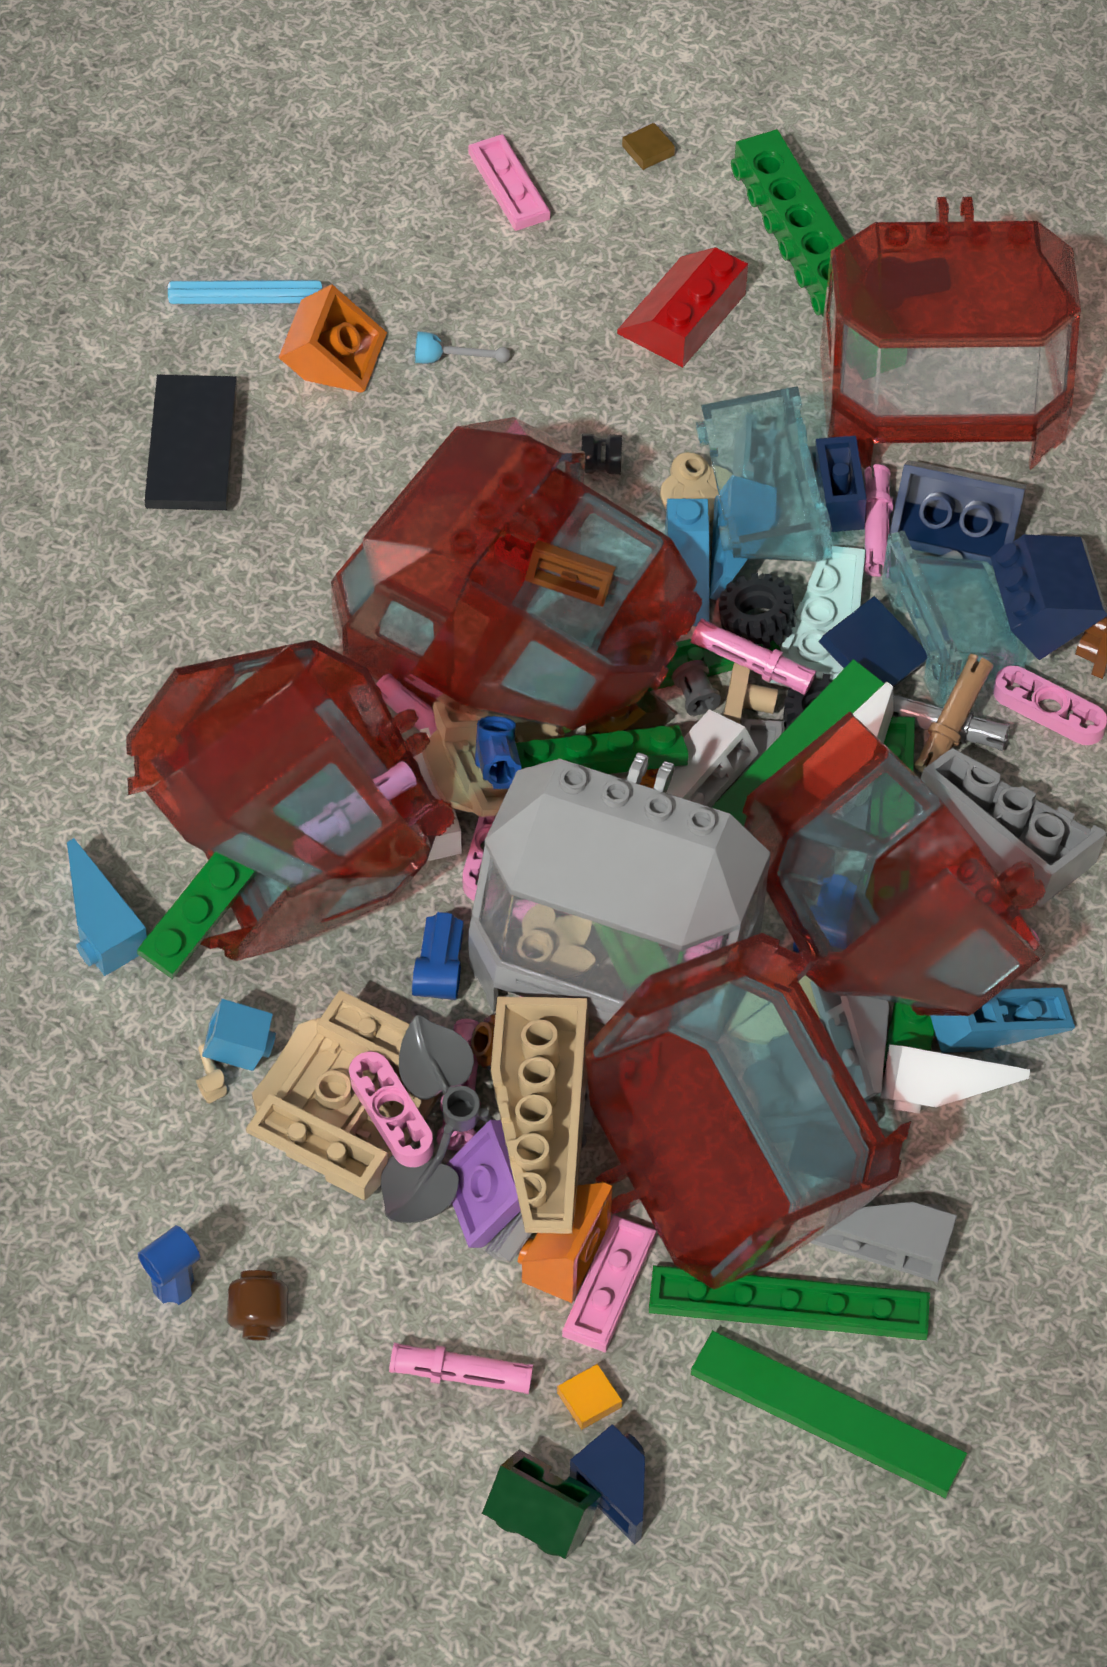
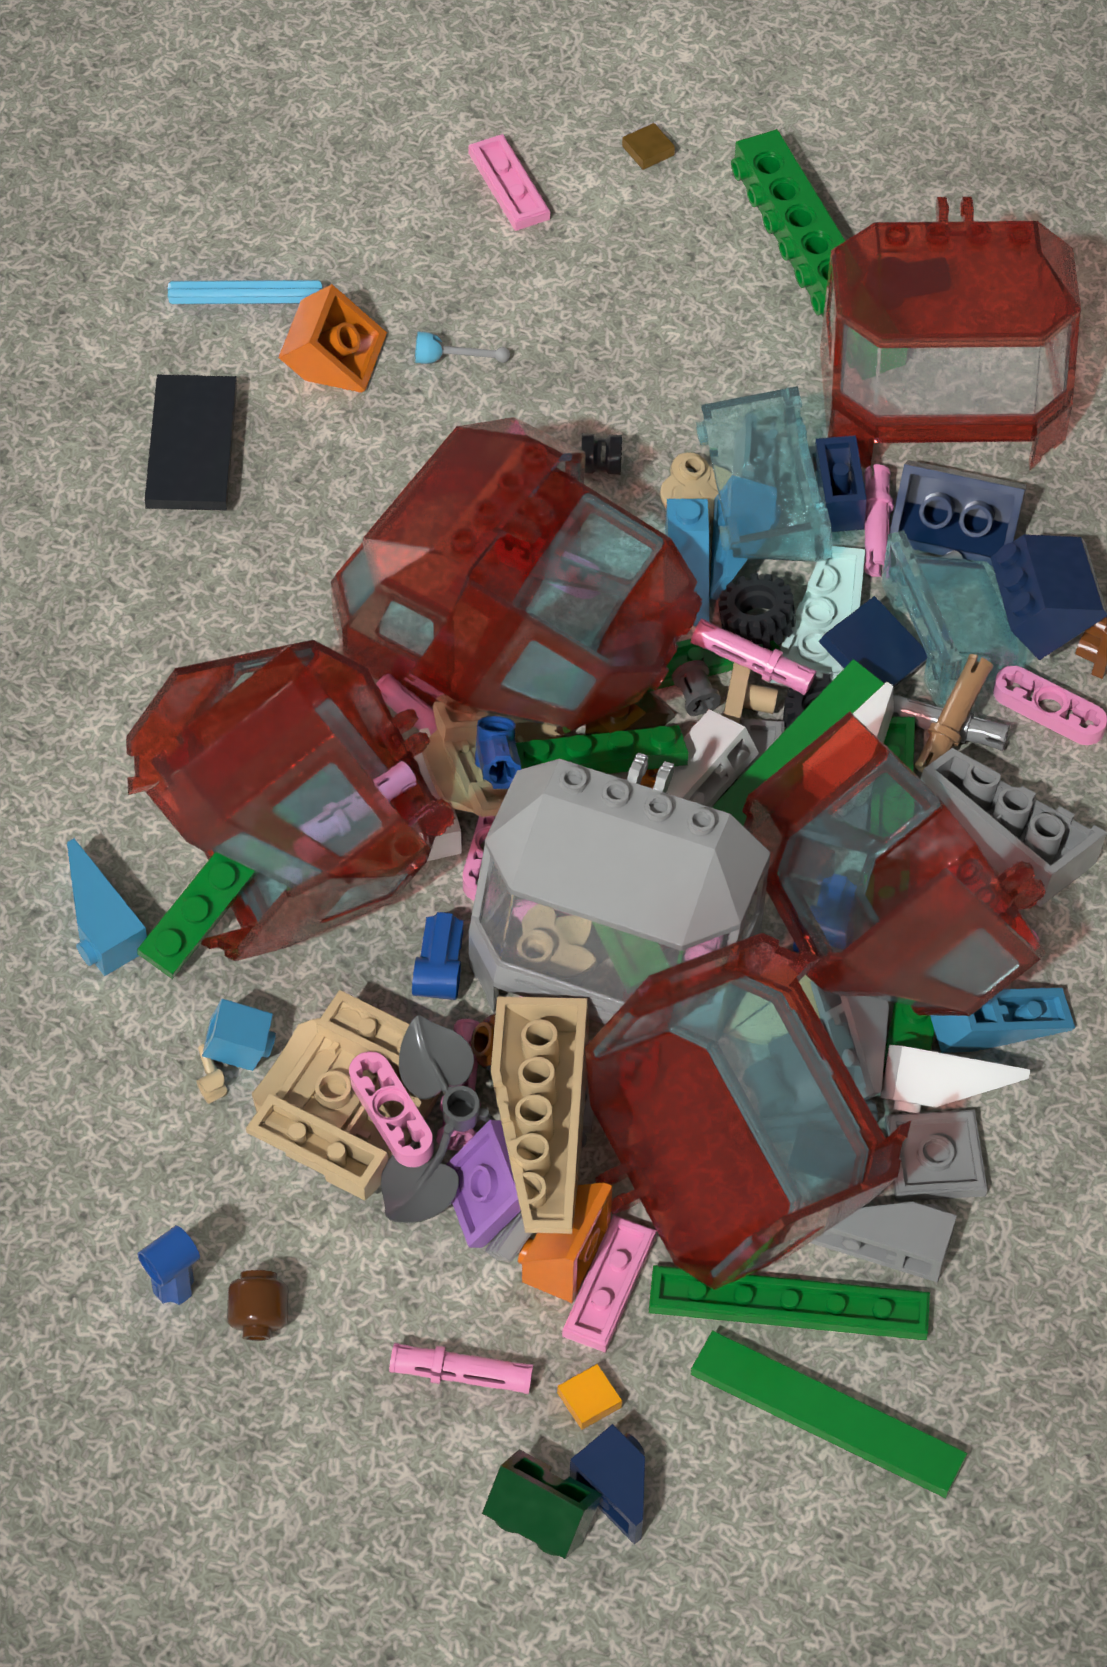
(571, 568): dark orange tile -> none
(687, 305): red slope -> none
(939, 1156): none -> light grey tile

